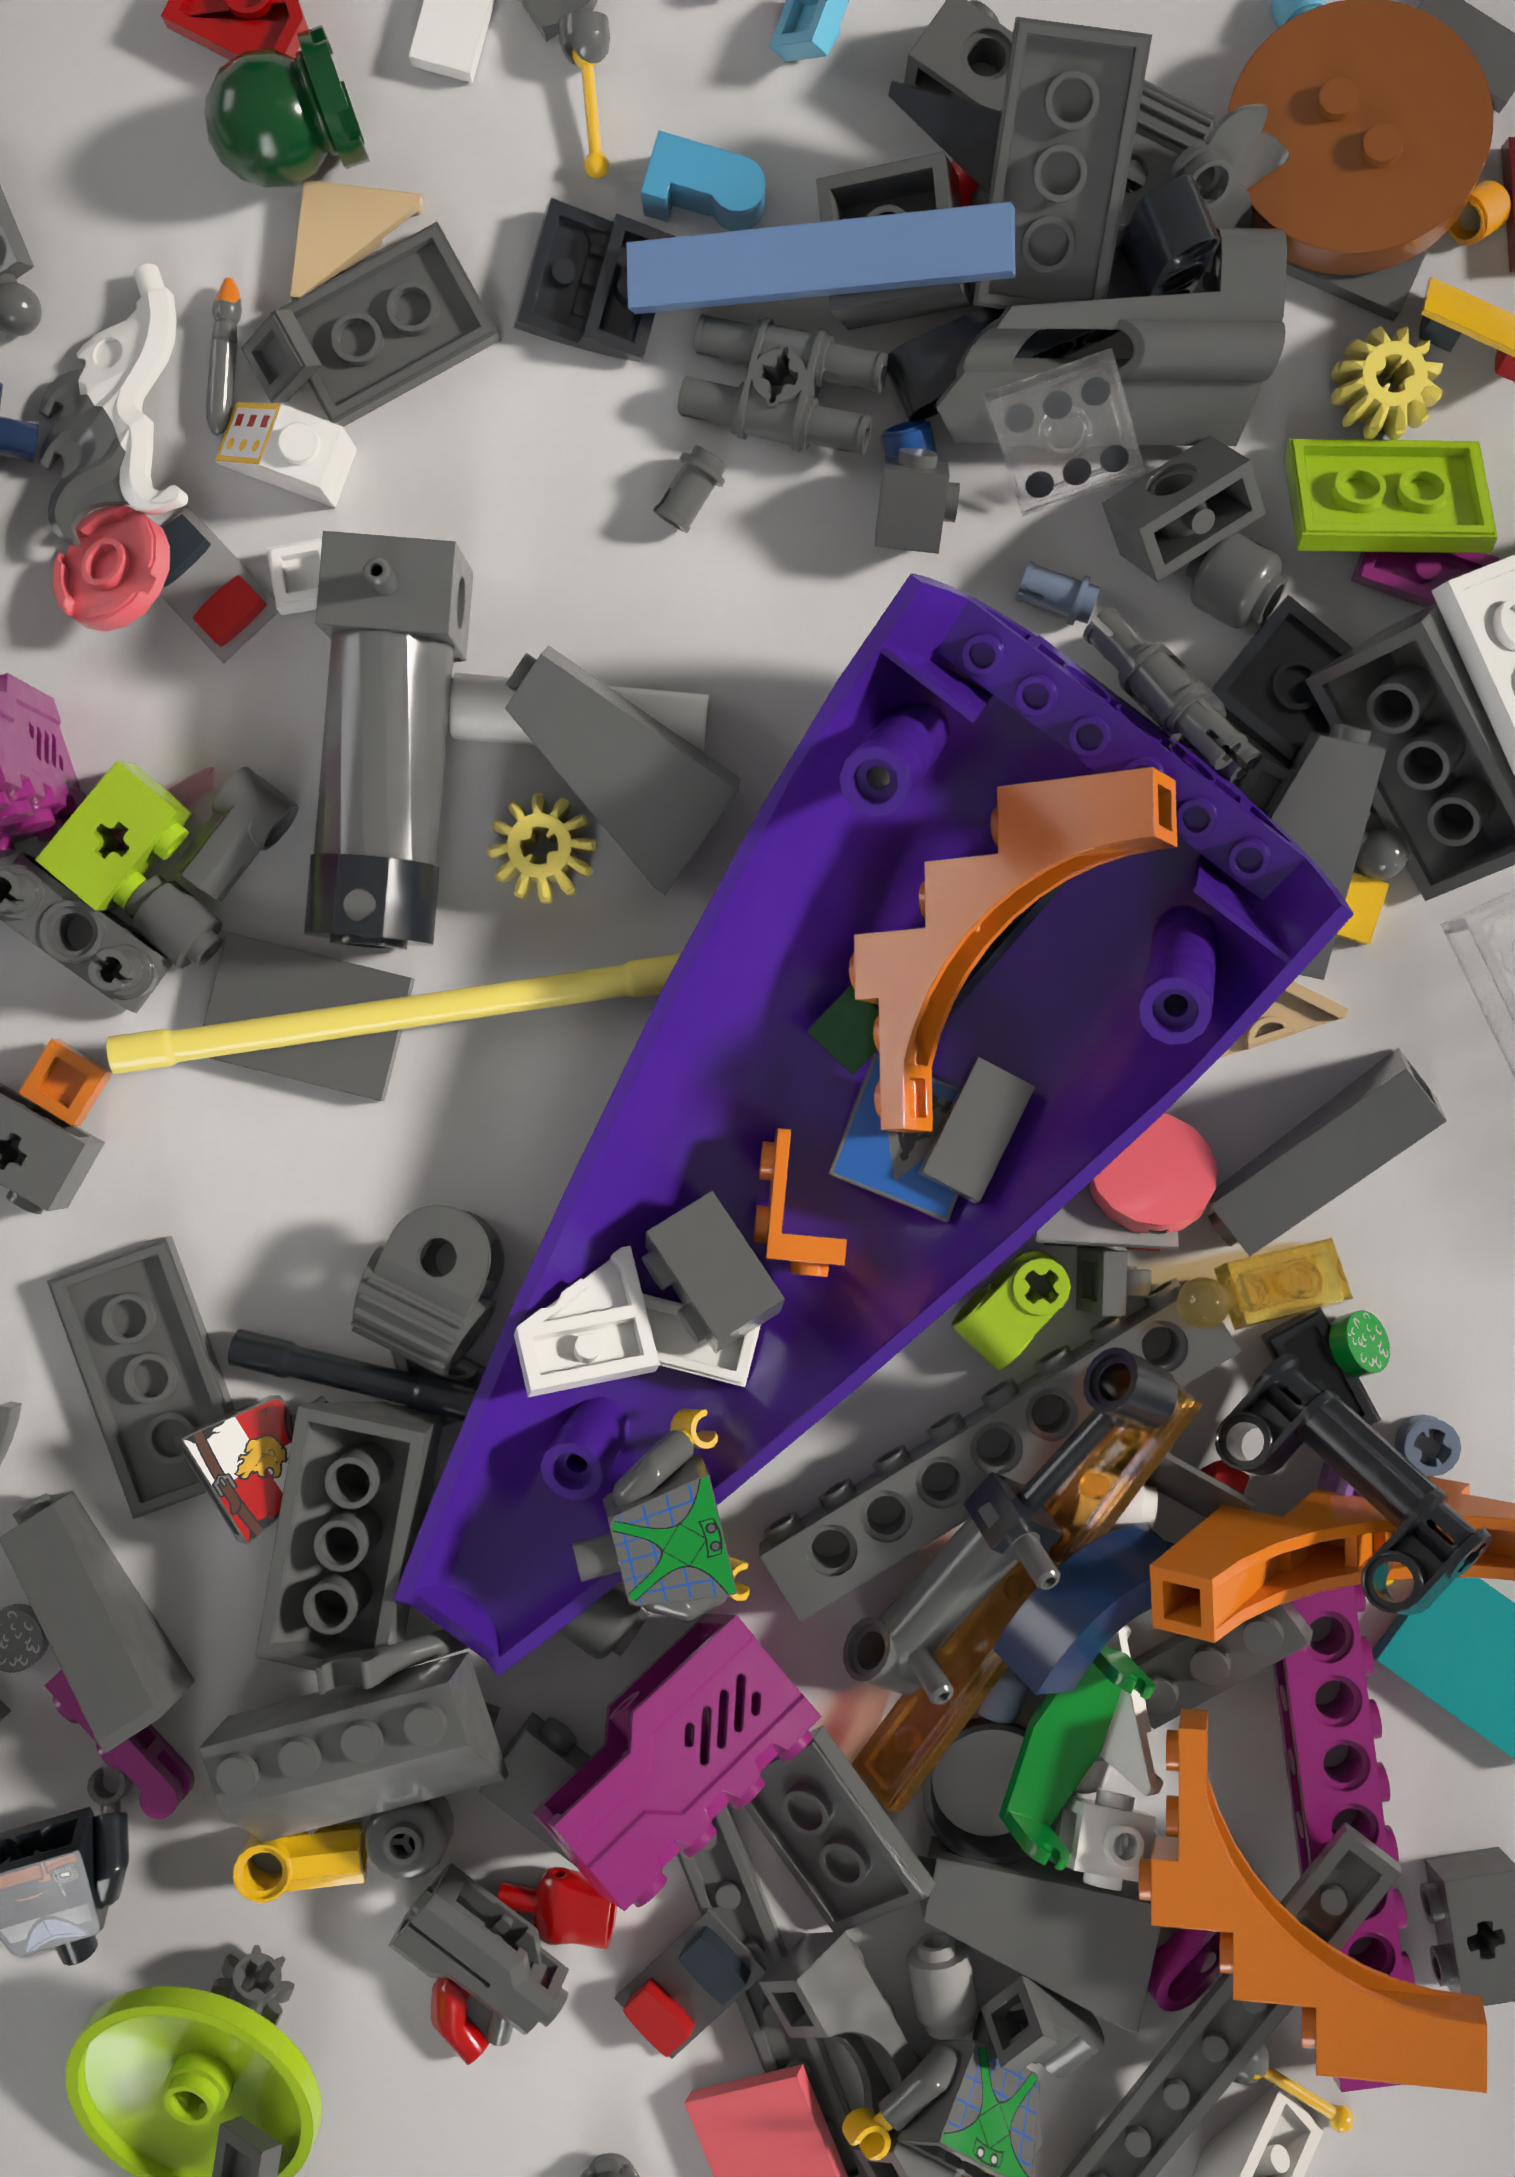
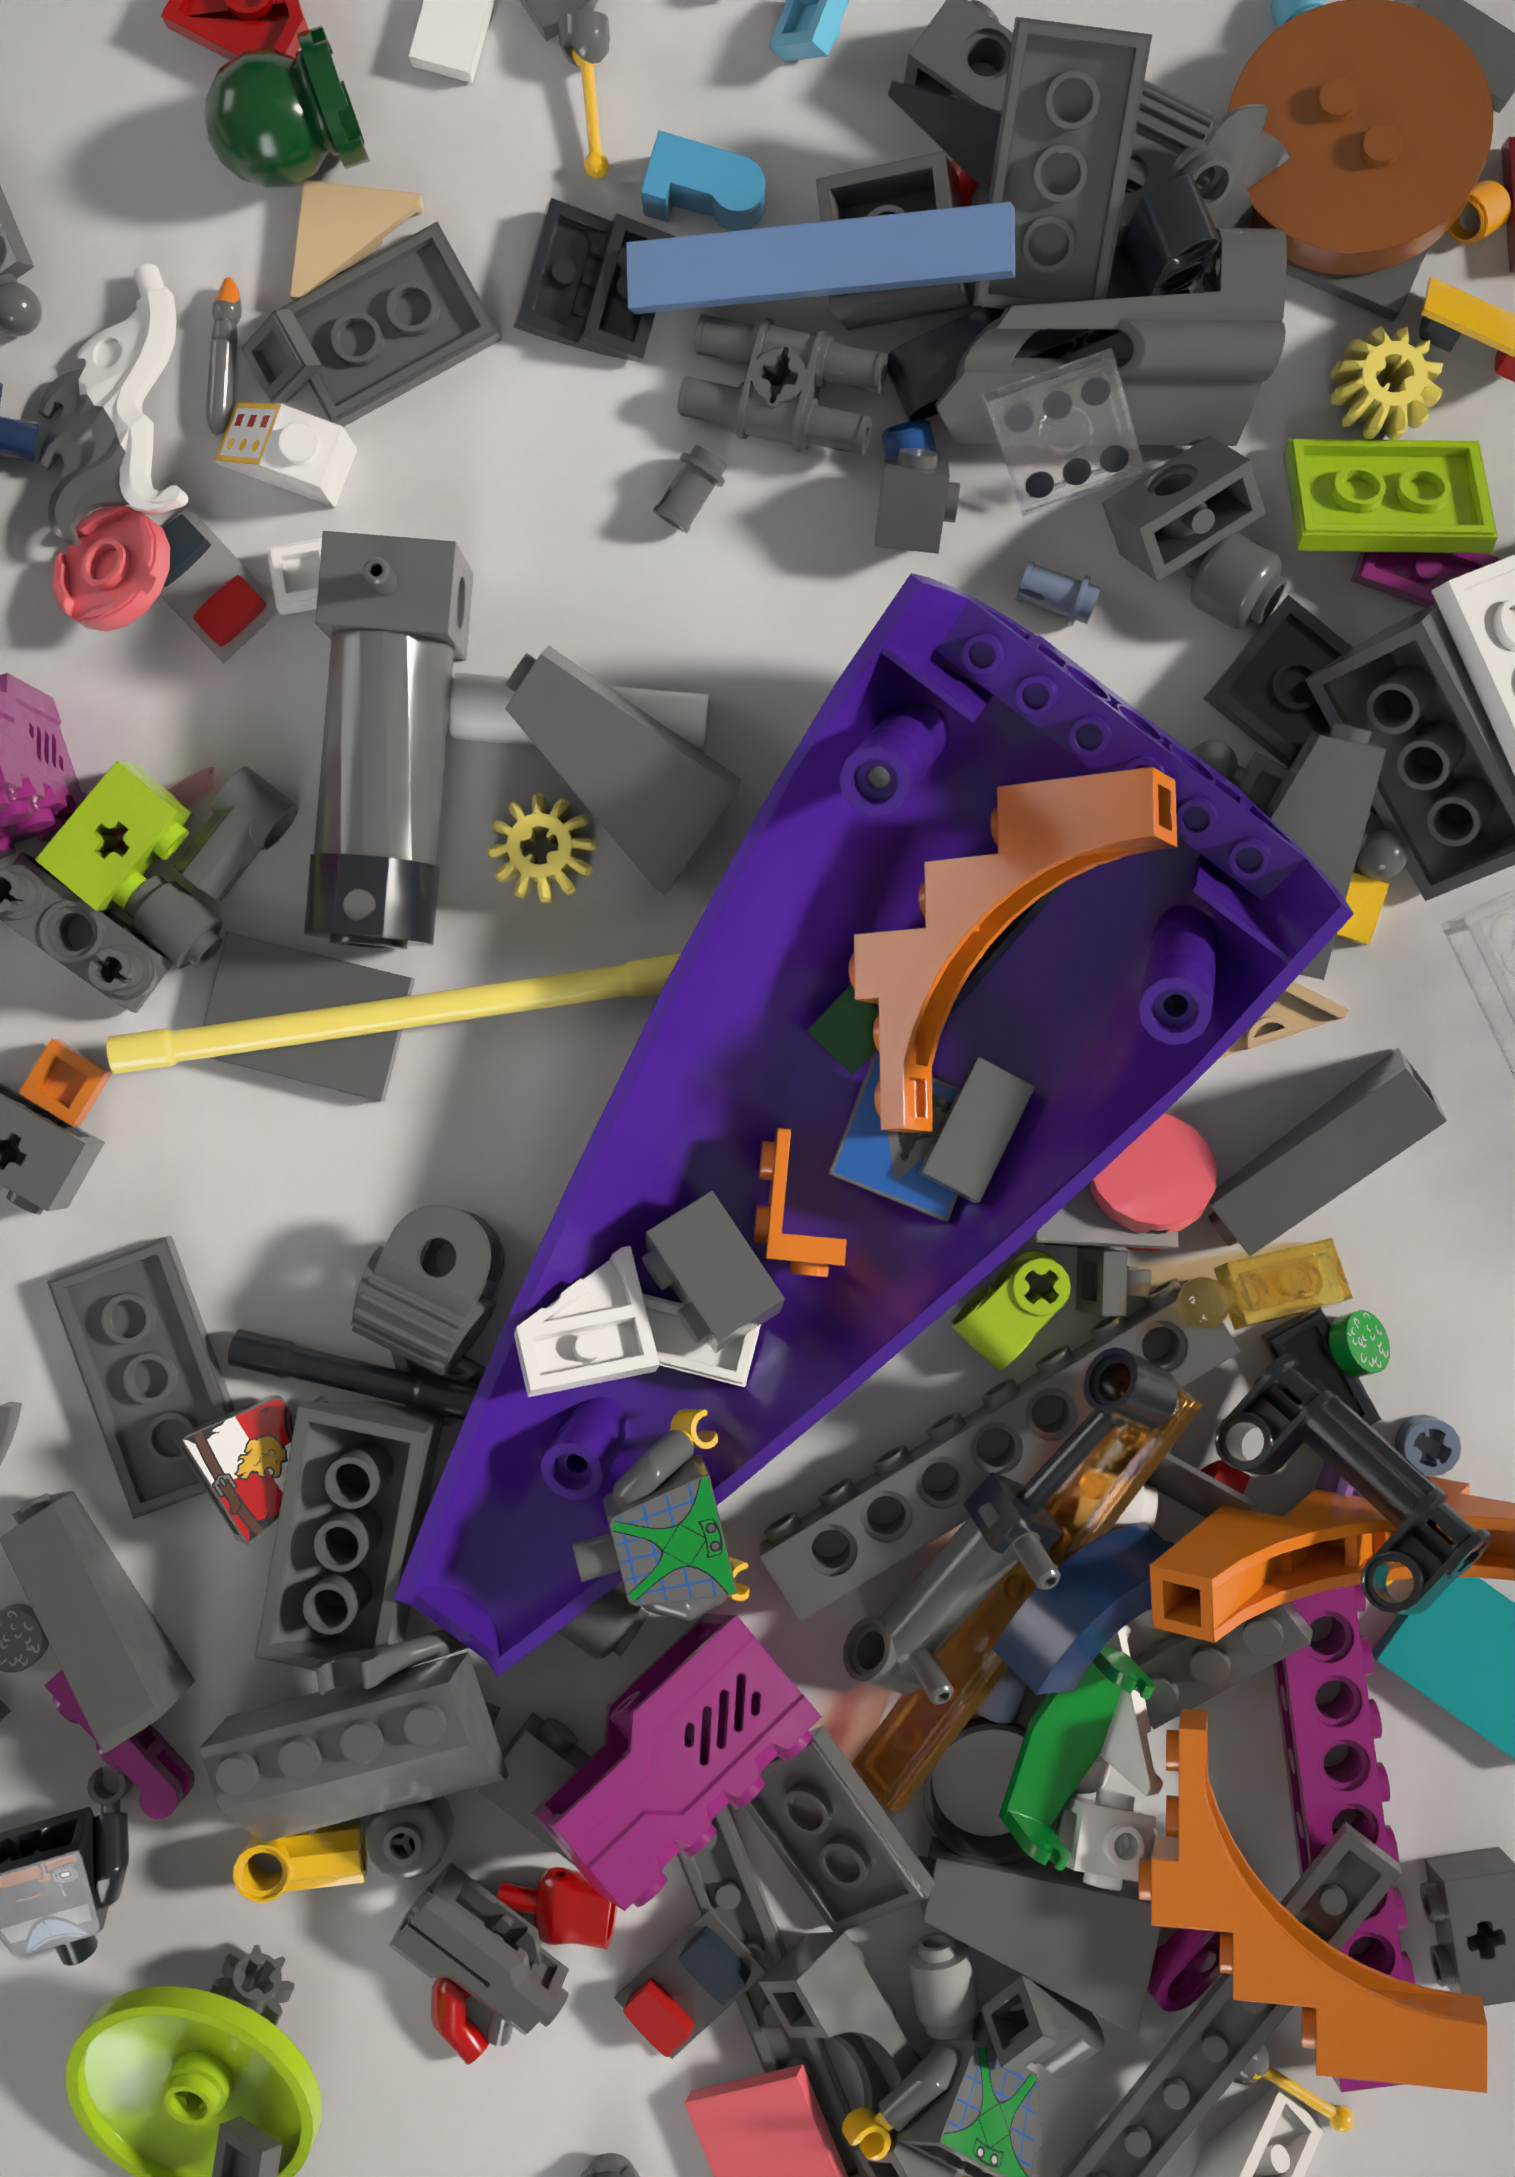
(1172, 695): dark grey pin -> none

